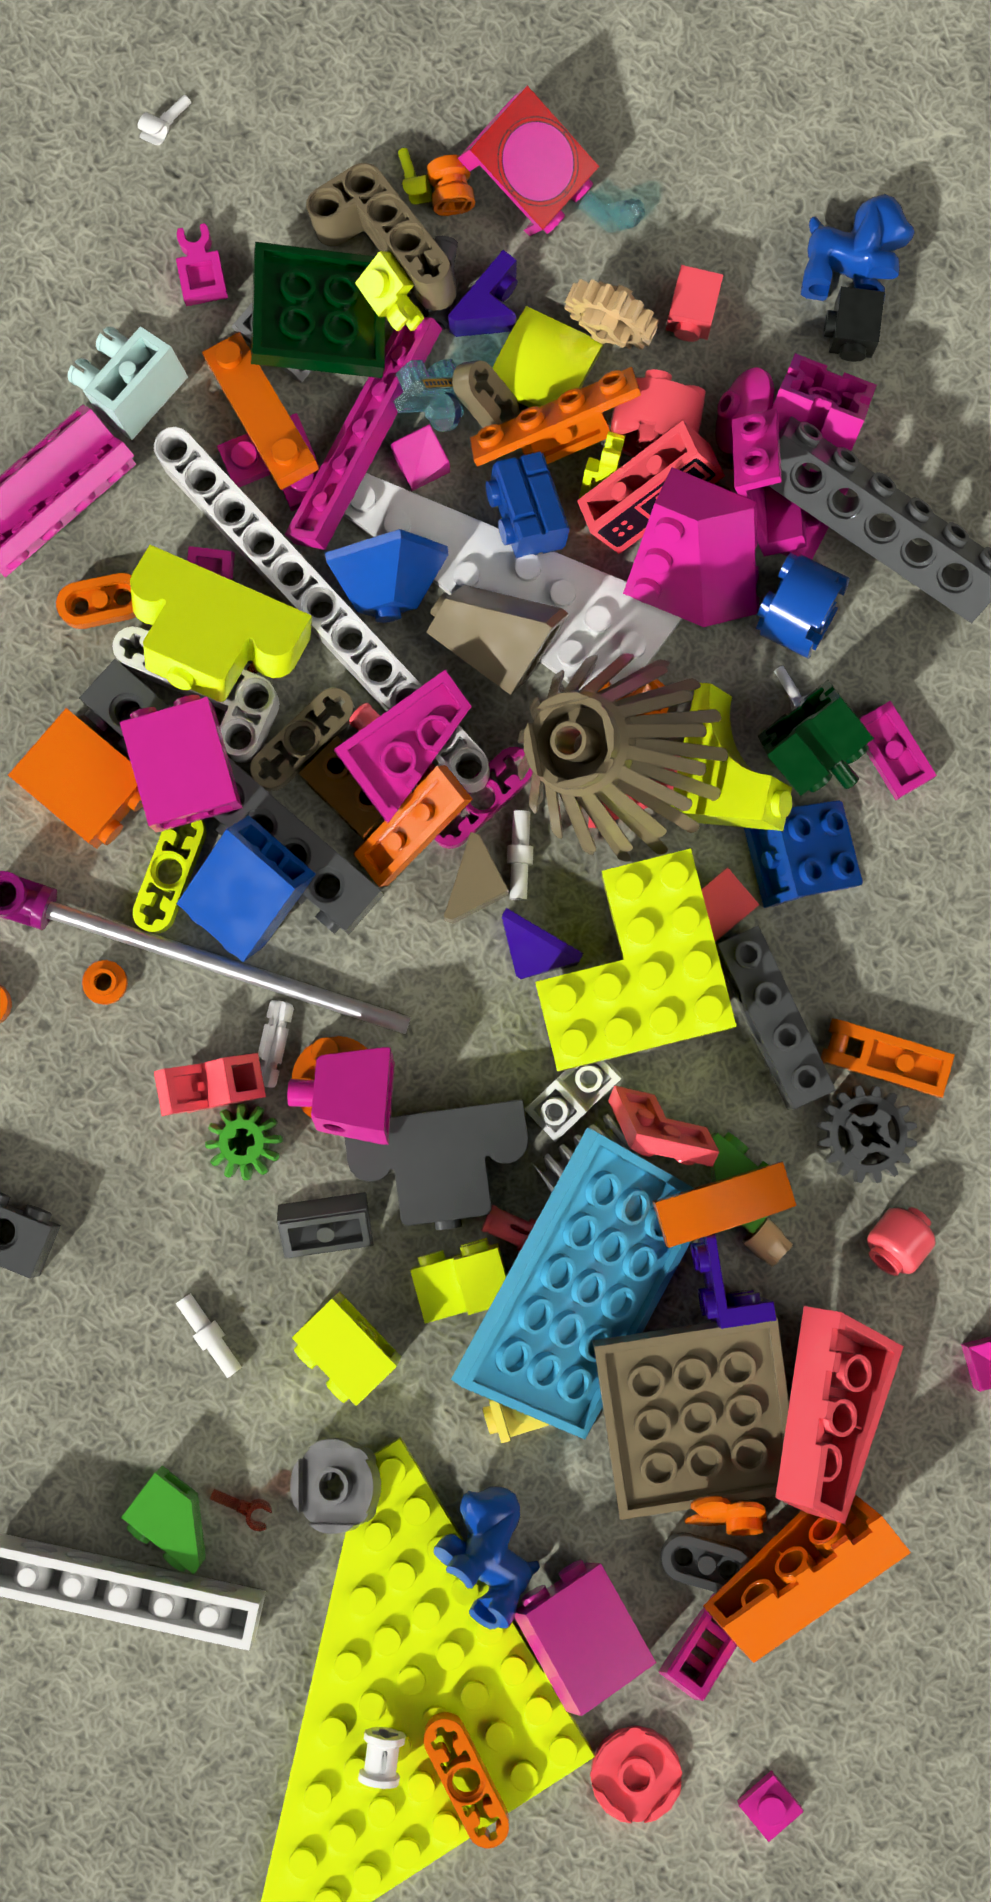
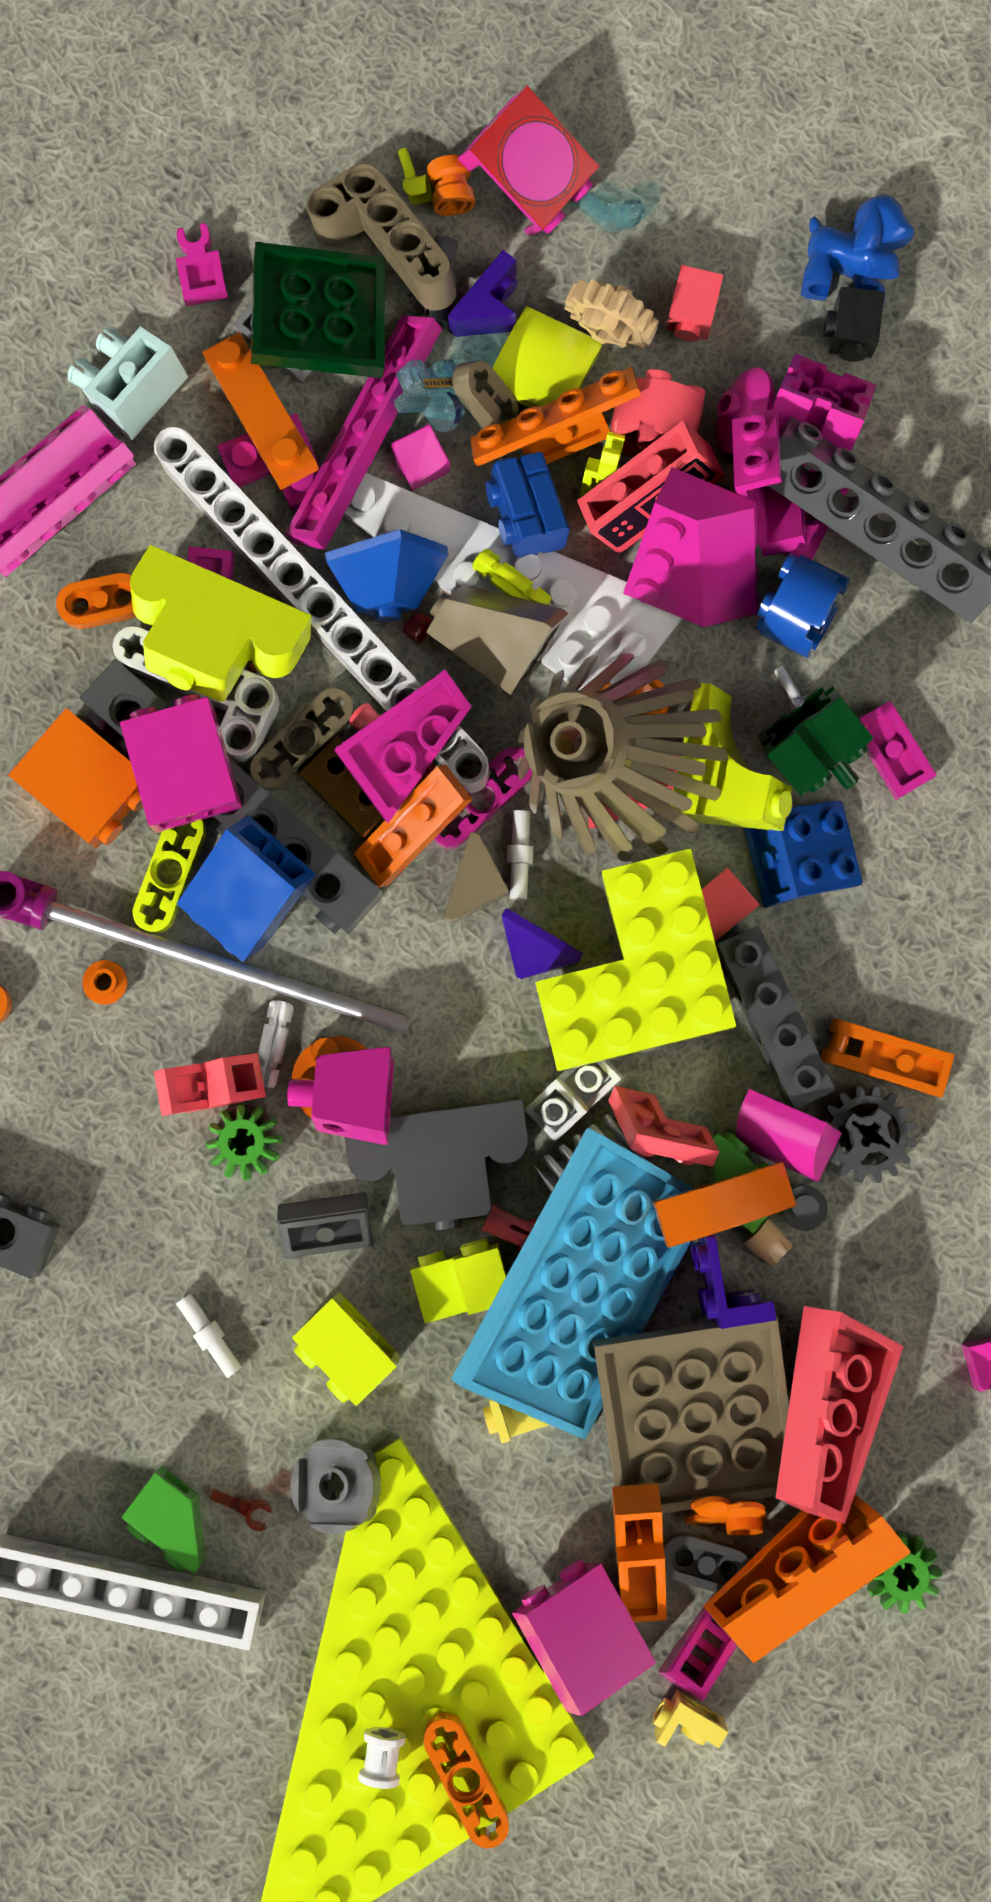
(156, 129): white hand -> none
(386, 290): neon yellow plate -> none
(417, 627): none -> clear red hand
(485, 1555): blue animal -> none
(507, 578): none -> neon yellow axle
(631, 1758): coral tile -> none
(640, 1551): none -> orange slope
(697, 1721): none -> light yellow bracket
(770, 1806): dark pink plate -> none
(786, 1135): none -> dark pink brick
(810, 1208): none -> dark grey plate
(901, 1241): coral head -> none
(913, 1587): none -> bright green gear

